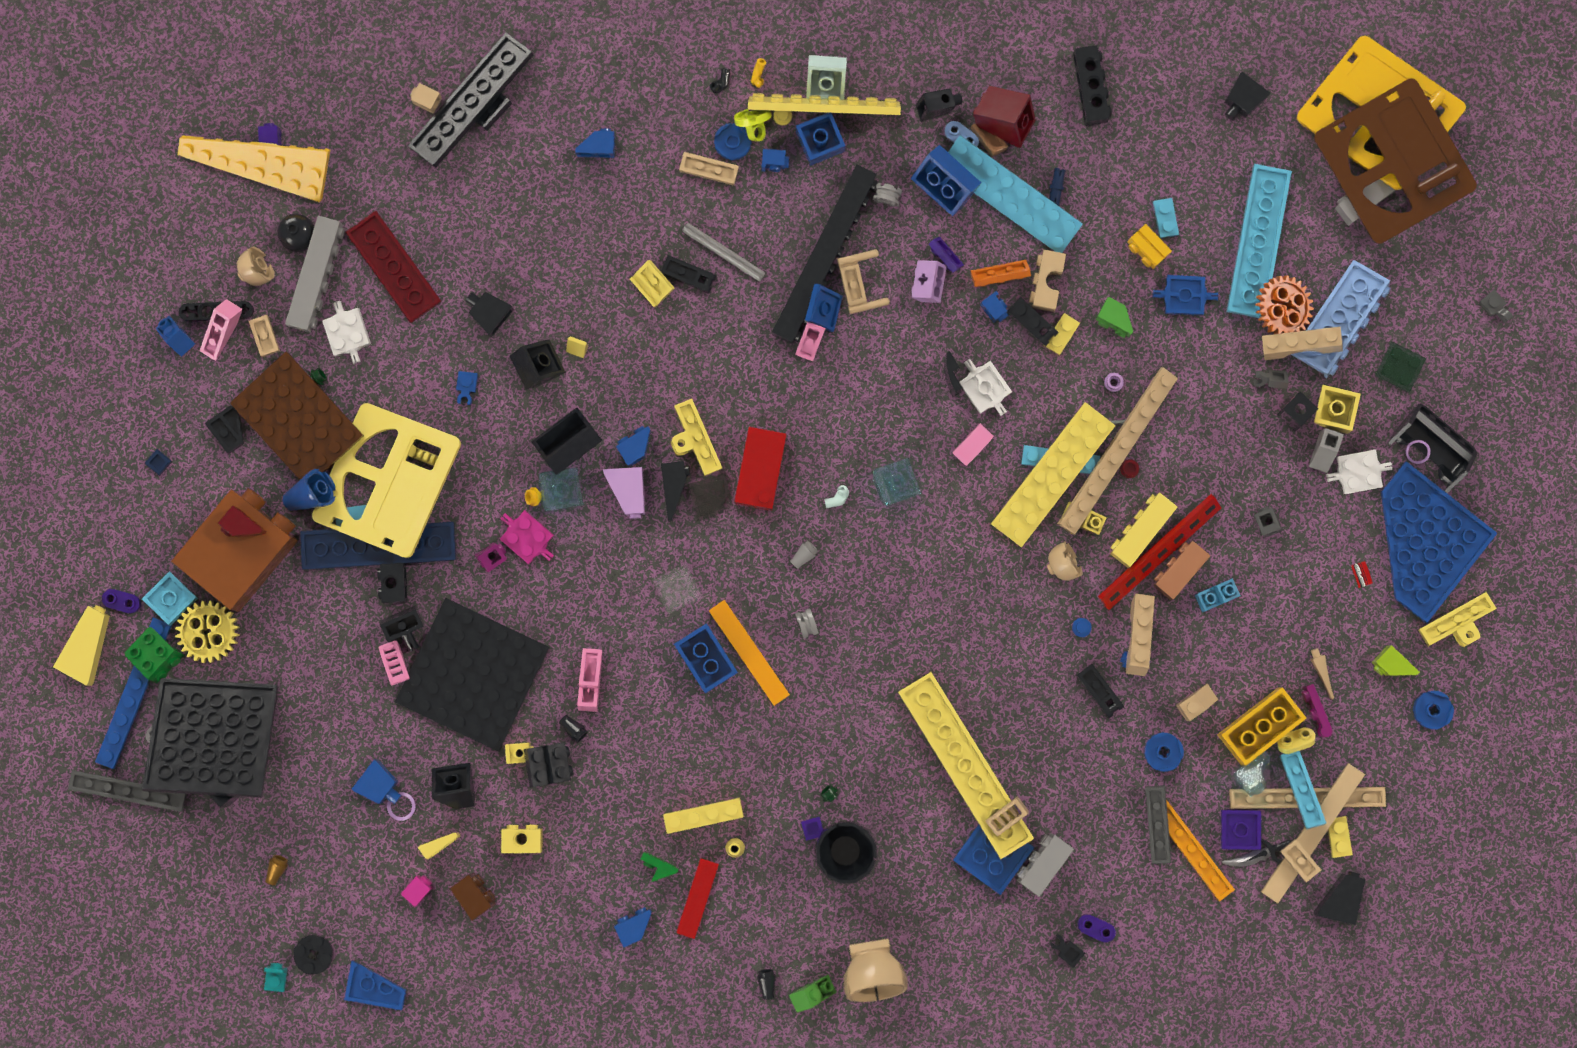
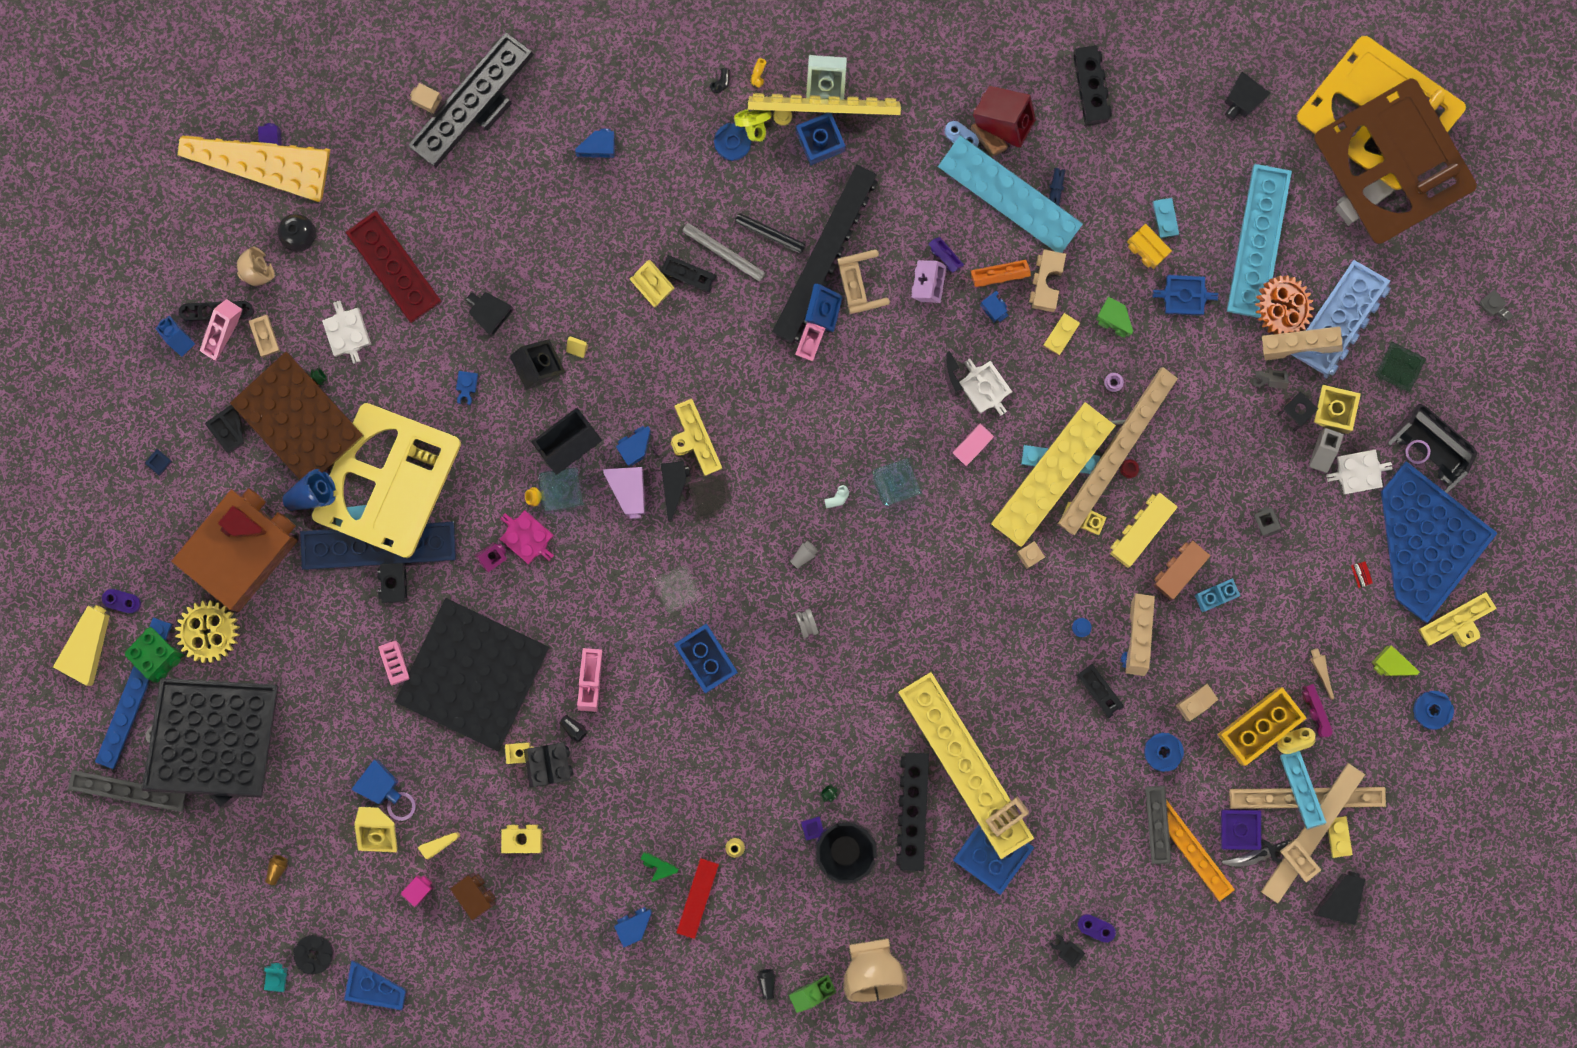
(169, 598): medium azure plate -> none
(314, 274): light grey brick -> none
(375, 831): none -> light yellow slope
(402, 625): black brick -> none
(453, 786): black slope -> none
(703, 815): light yellow brick -> none
(709, 168): tan plate -> none
(749, 652): light orange tile -> none
(760, 468): red brick -> none
(770, 233): none -> black axle
(774, 160): blue brick -> none
(887, 194): light grey wheel -> none
(916, 861): none -> black brick
(937, 104): black torso -> none
(945, 180): blue brick -> none
(1030, 555): none -> tan brick
(1032, 321): black plate -> none
(1044, 864): light grey brick -> none
(1063, 562): tan cylinder -> none
(1159, 552): red tile -> none
(1251, 776): clear light blue arch -> none

